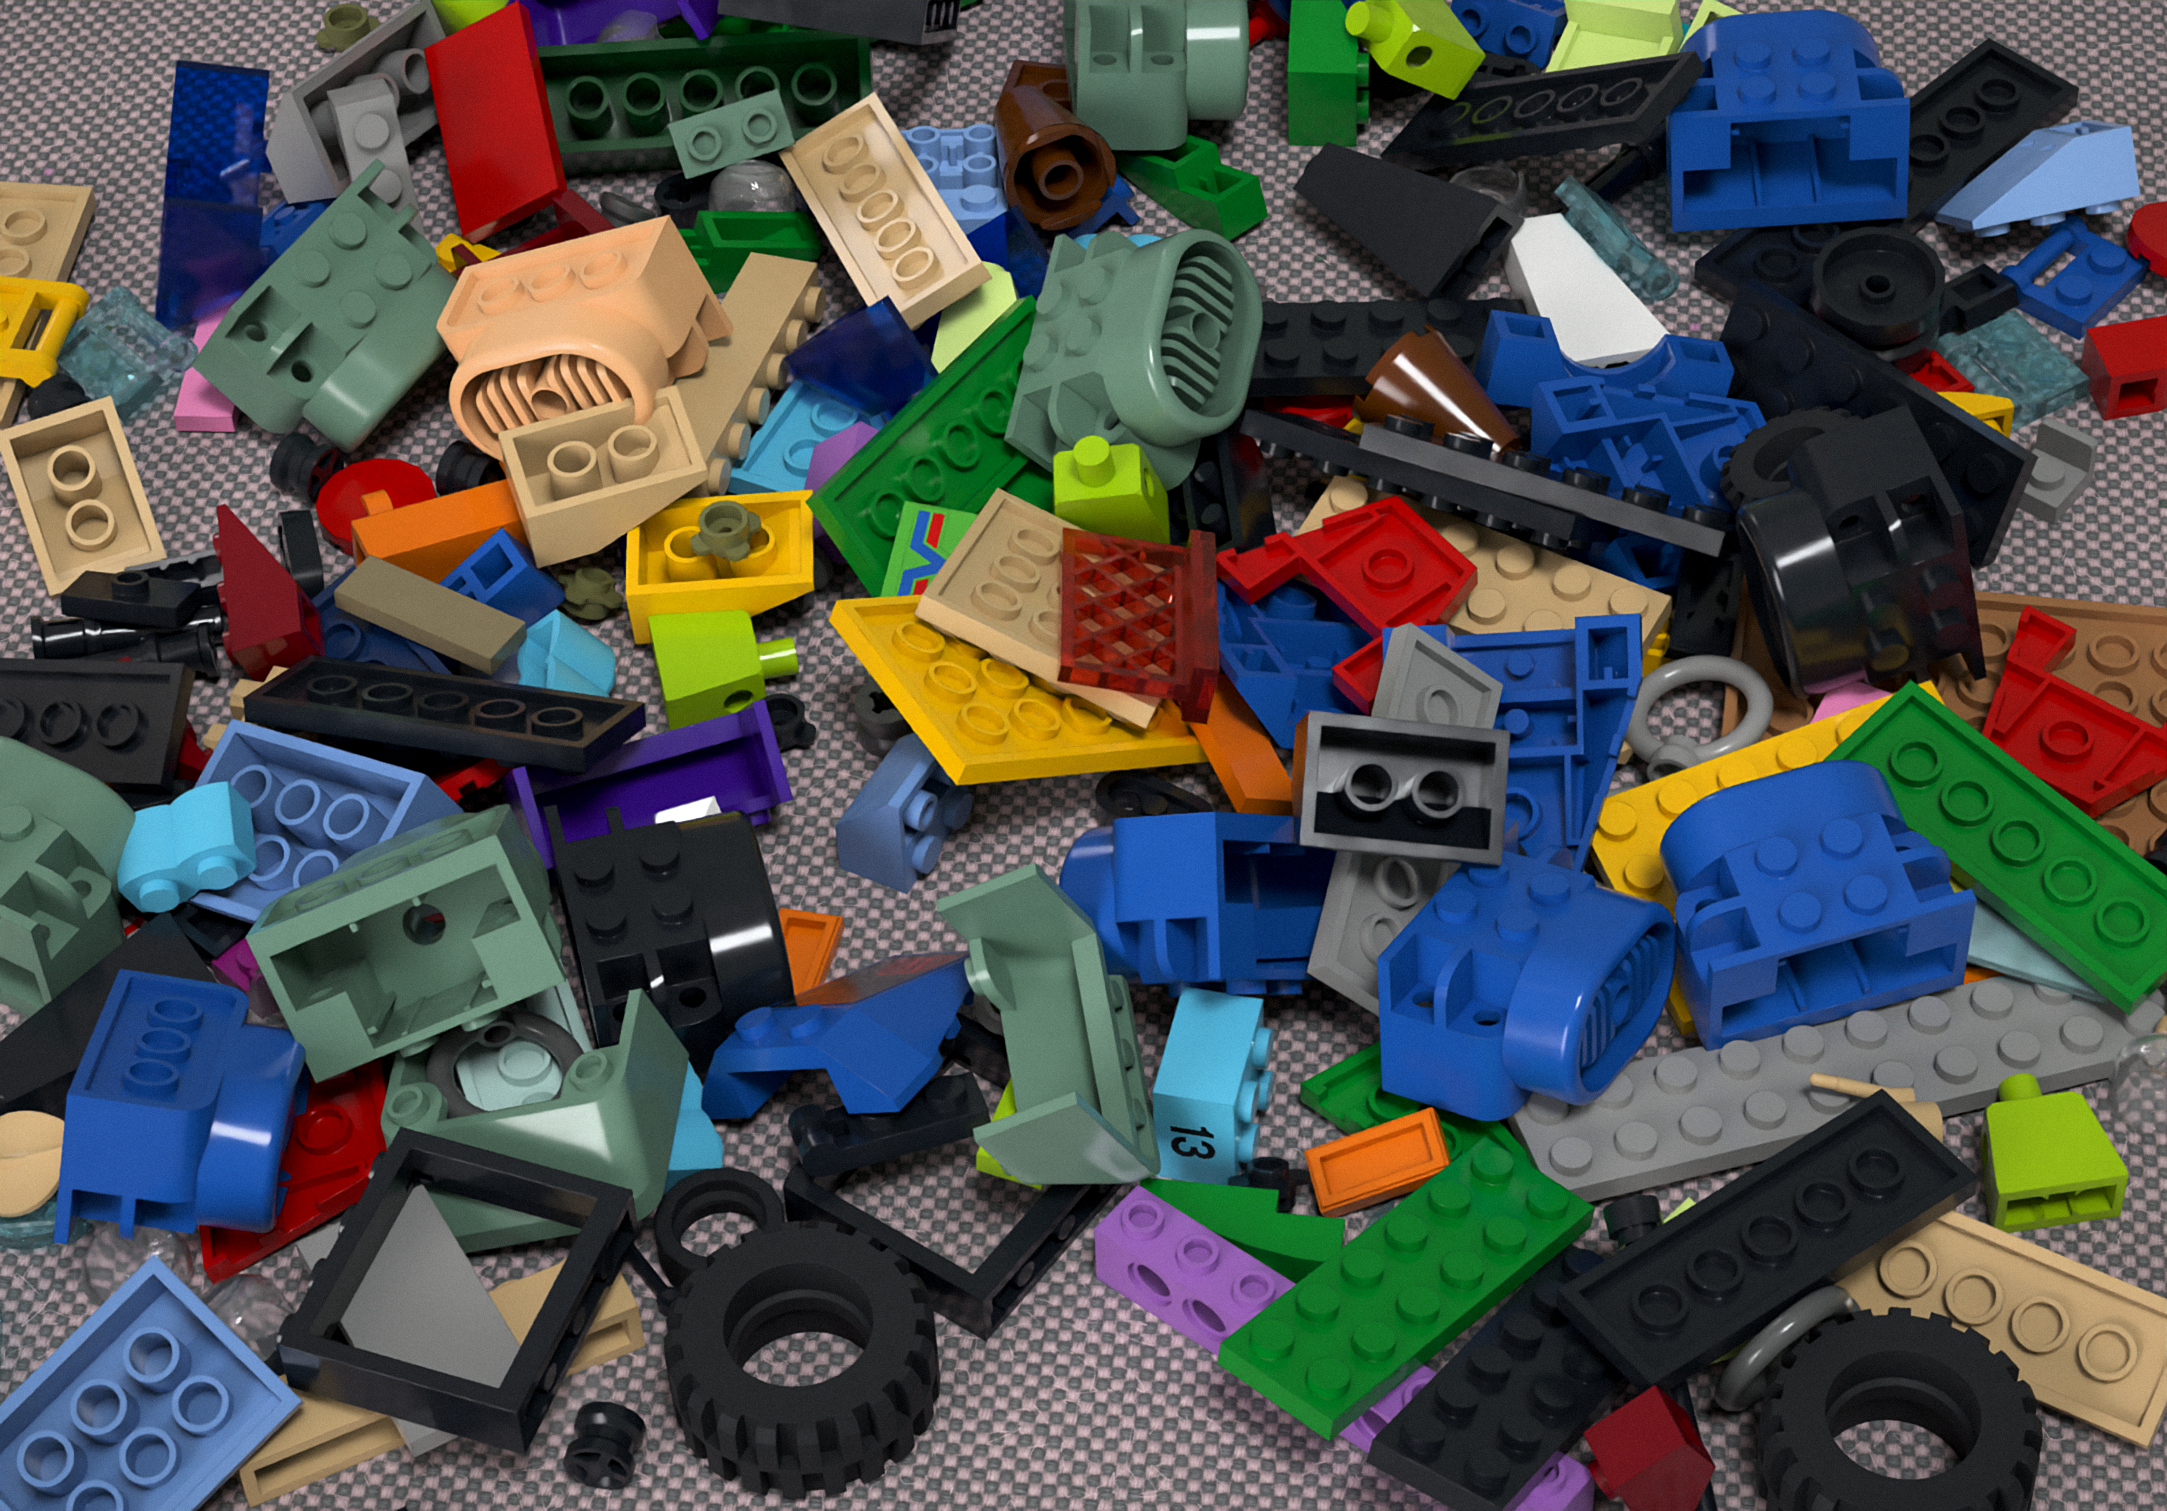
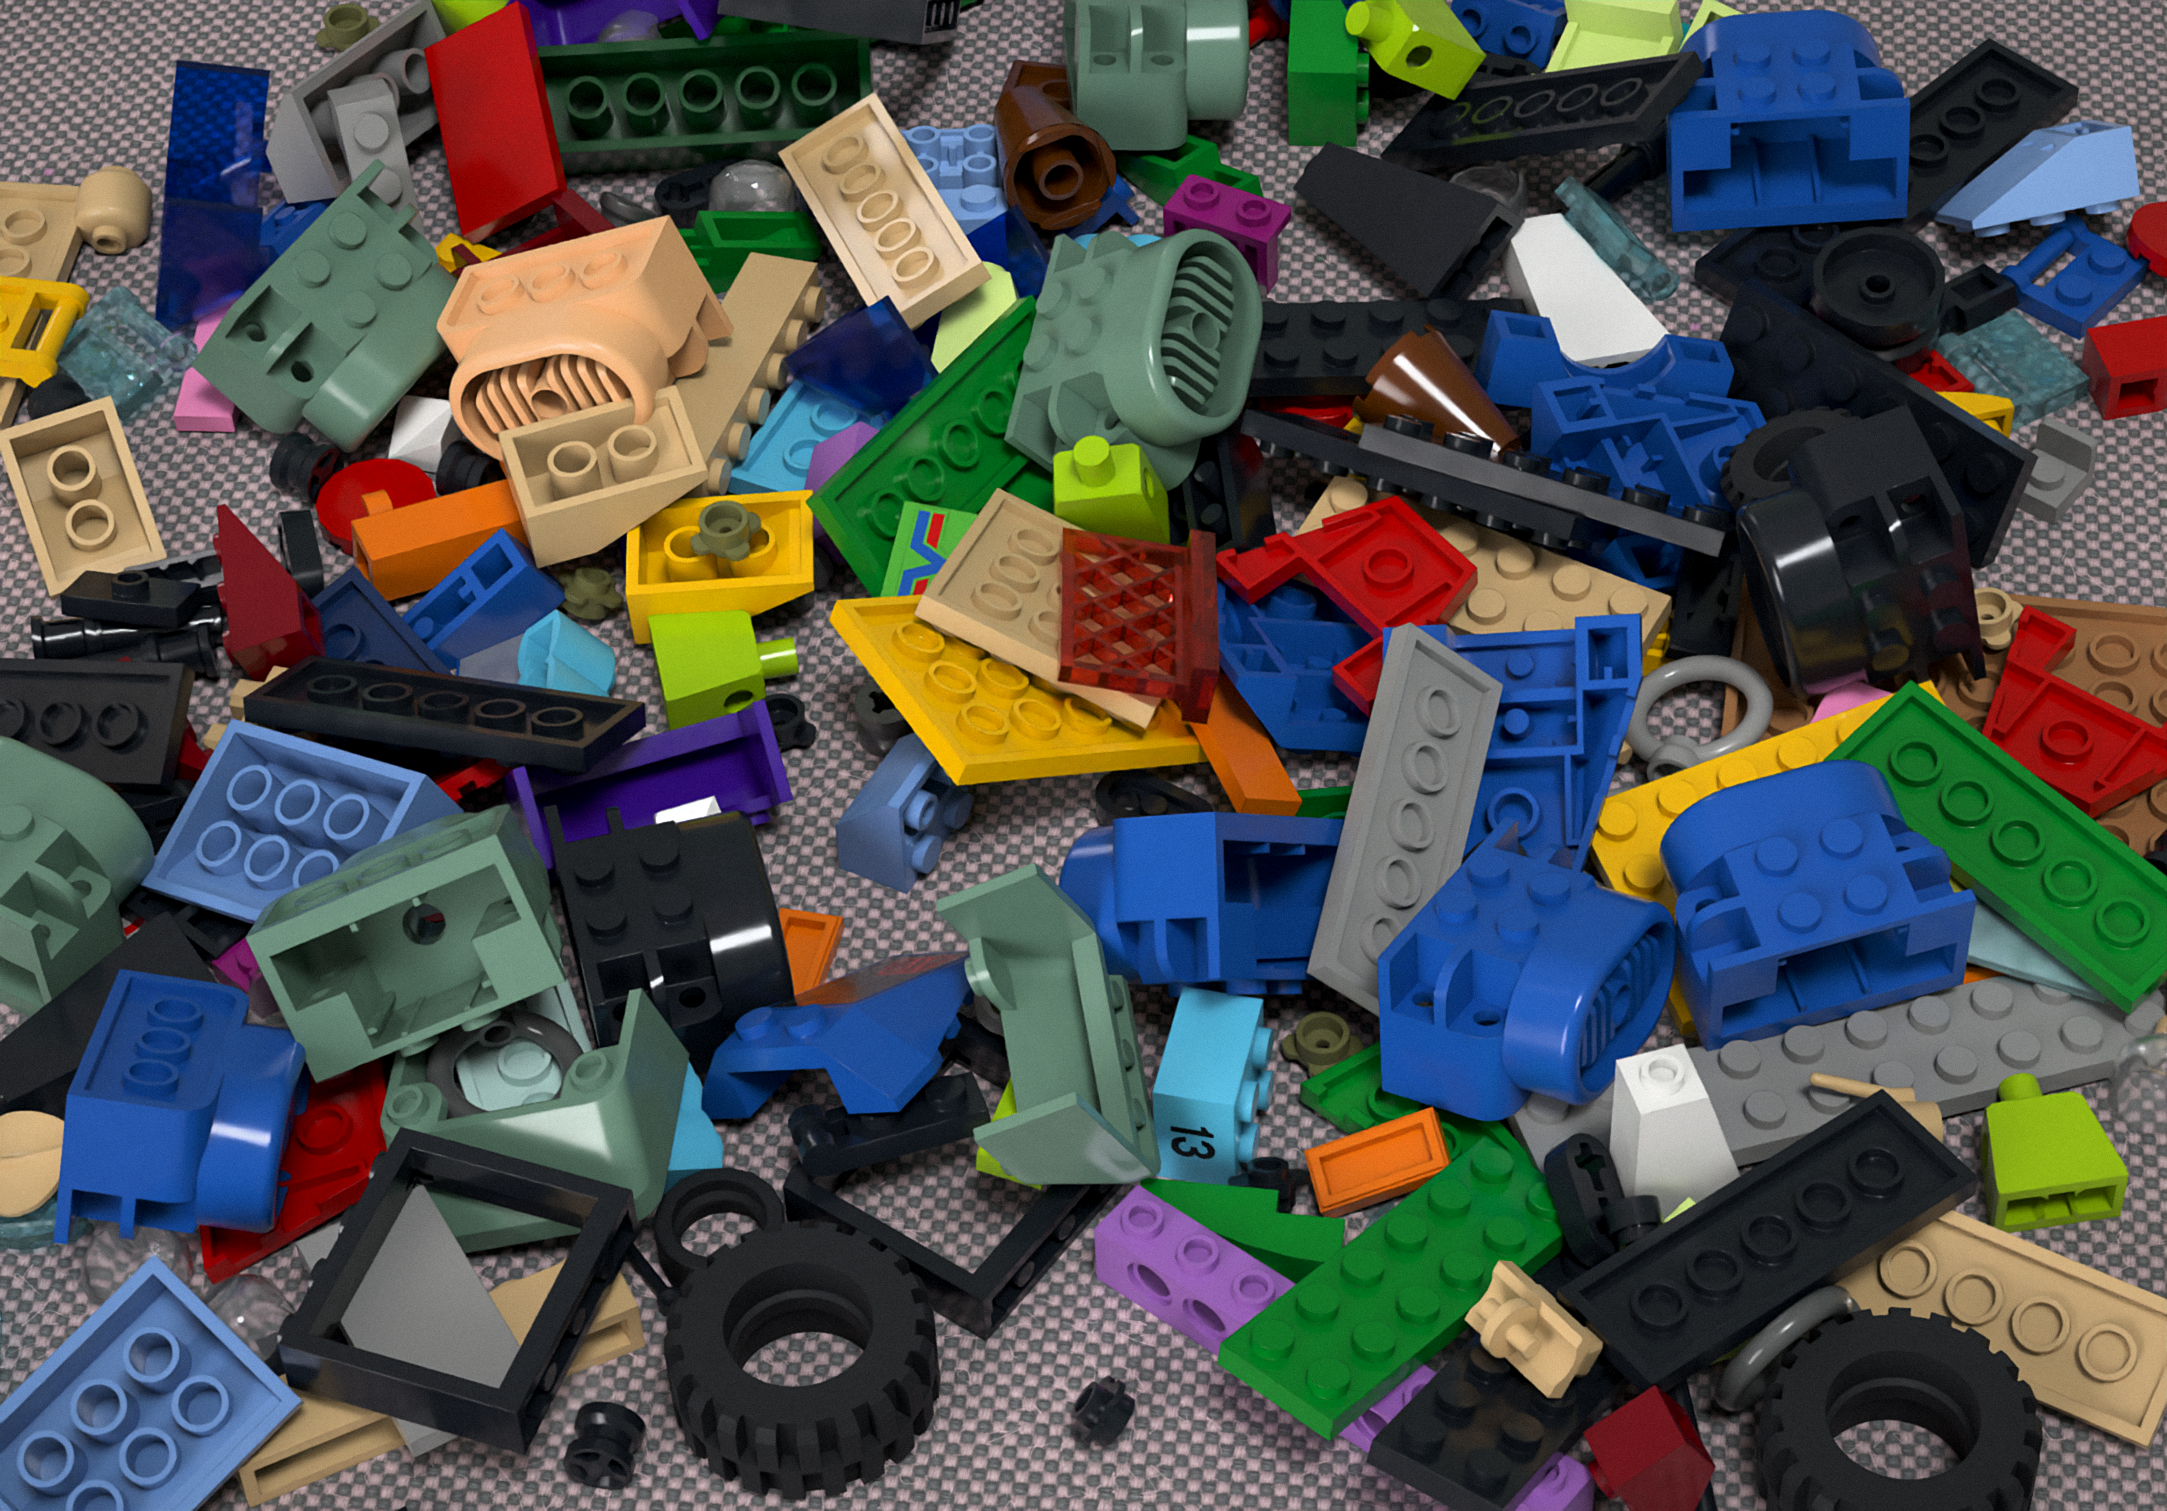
(112, 208): none -> tan head
(187, 848): medium azure brick -> none
(423, 431): none -> white slope
(430, 614): dark tan tile -> none
(731, 134): sand green hinge -> none
(1102, 1411): none -> black plate
(1237, 215): none -> magenta bracket
(1321, 1030): none -> olive plate
(1400, 788): black slope -> none
(1532, 1331): none -> tan hips
(1581, 1185): none -> black beam
(1667, 1130): none -> white slope
(1996, 616): none -> tan plate

